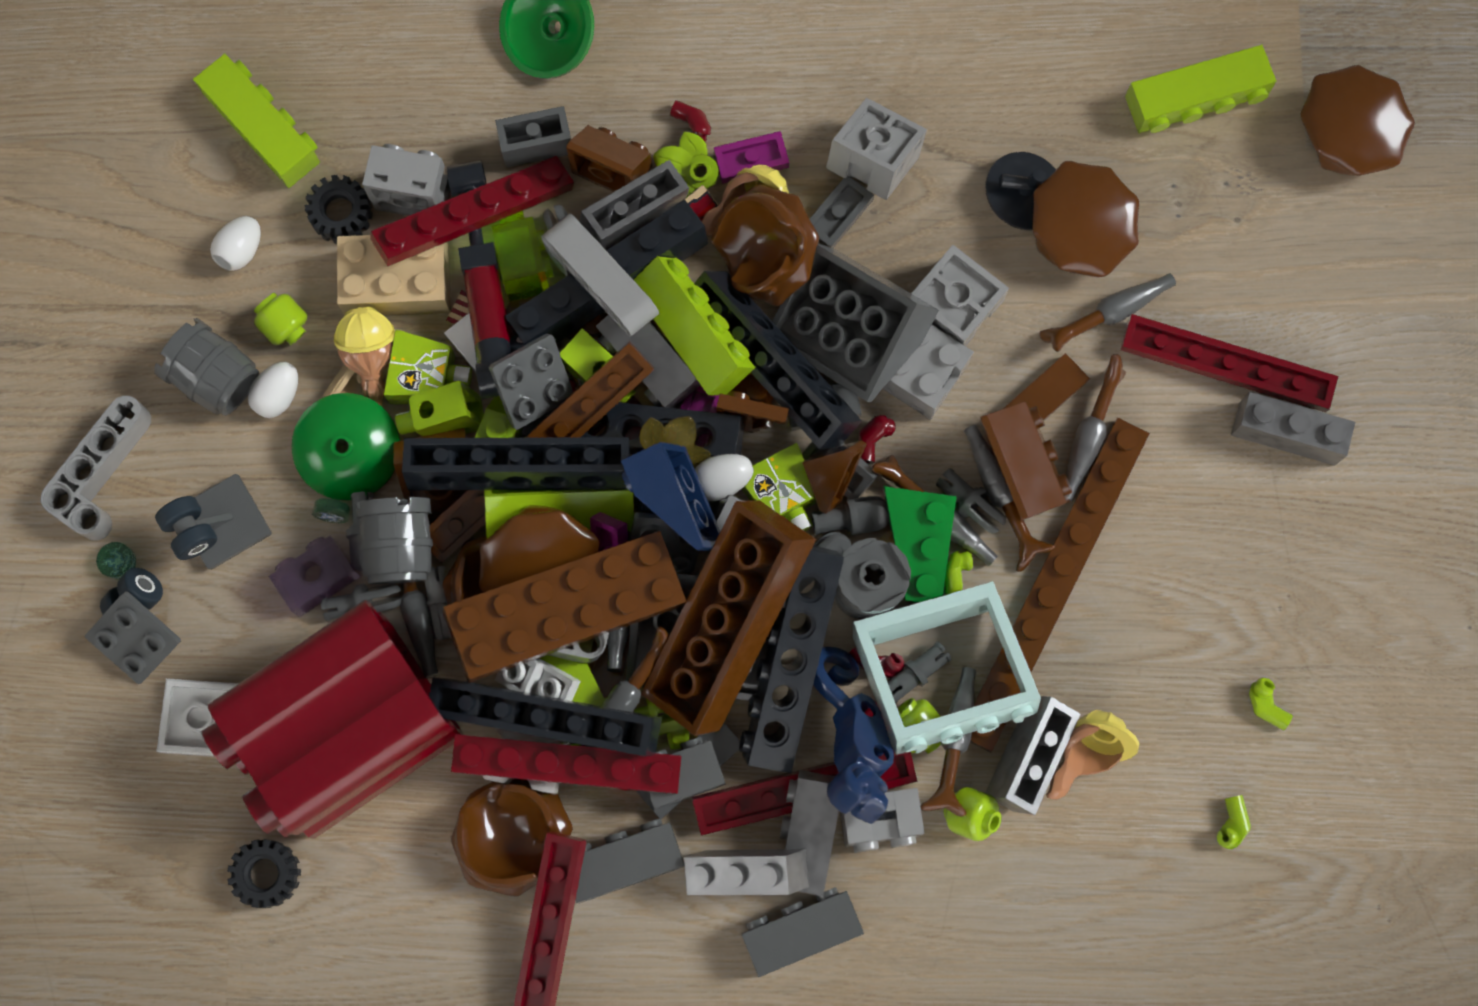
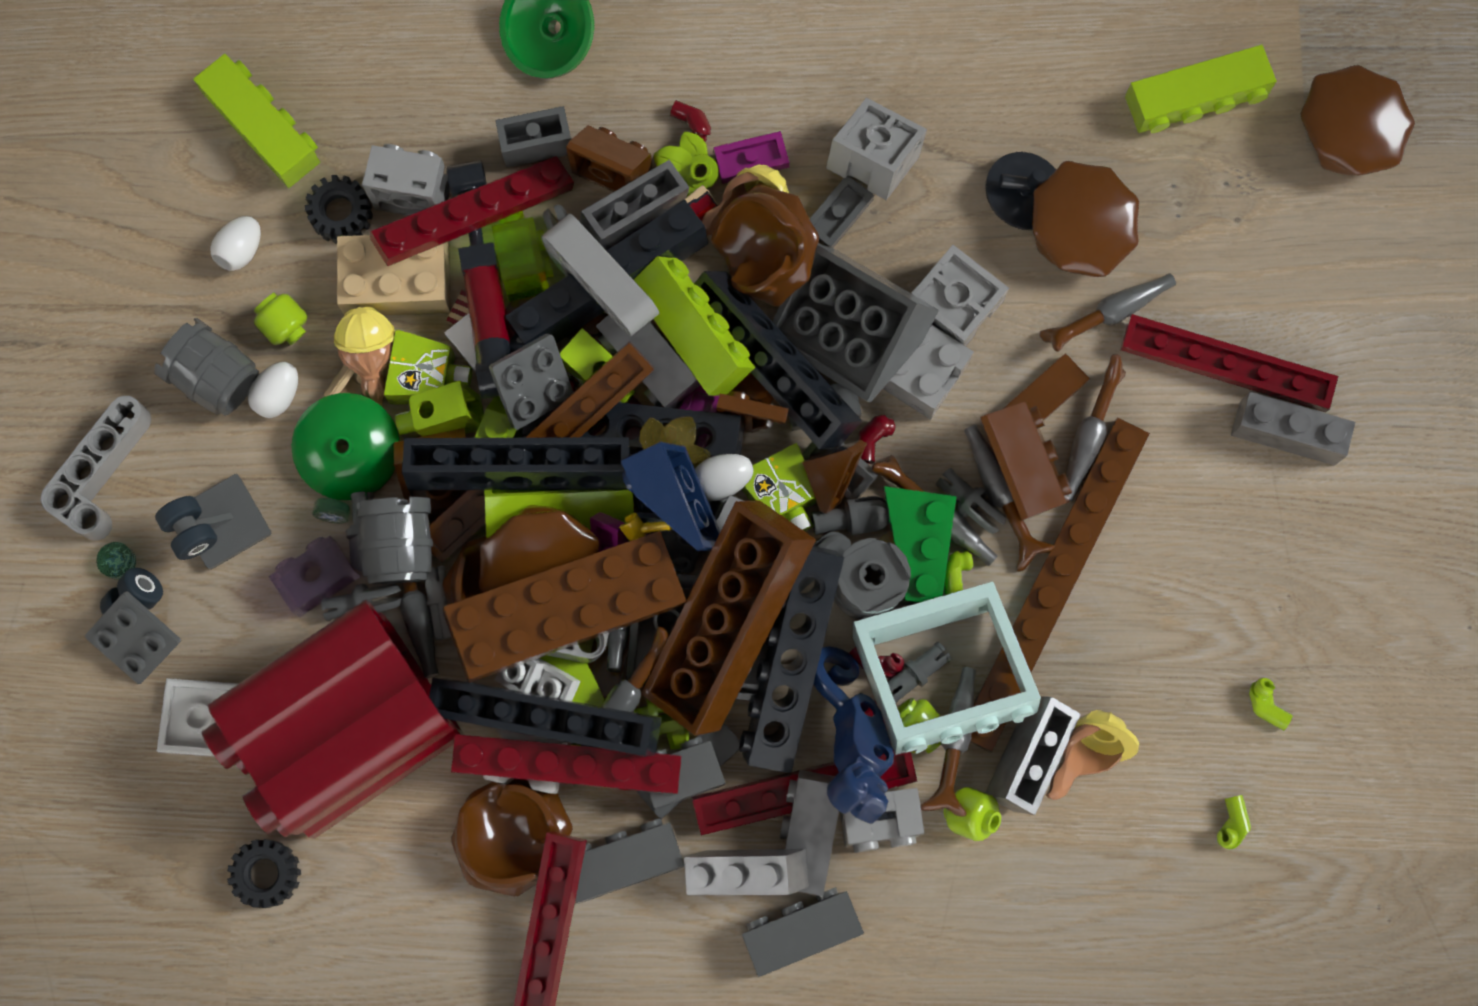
(636, 528): none -> yellow hand

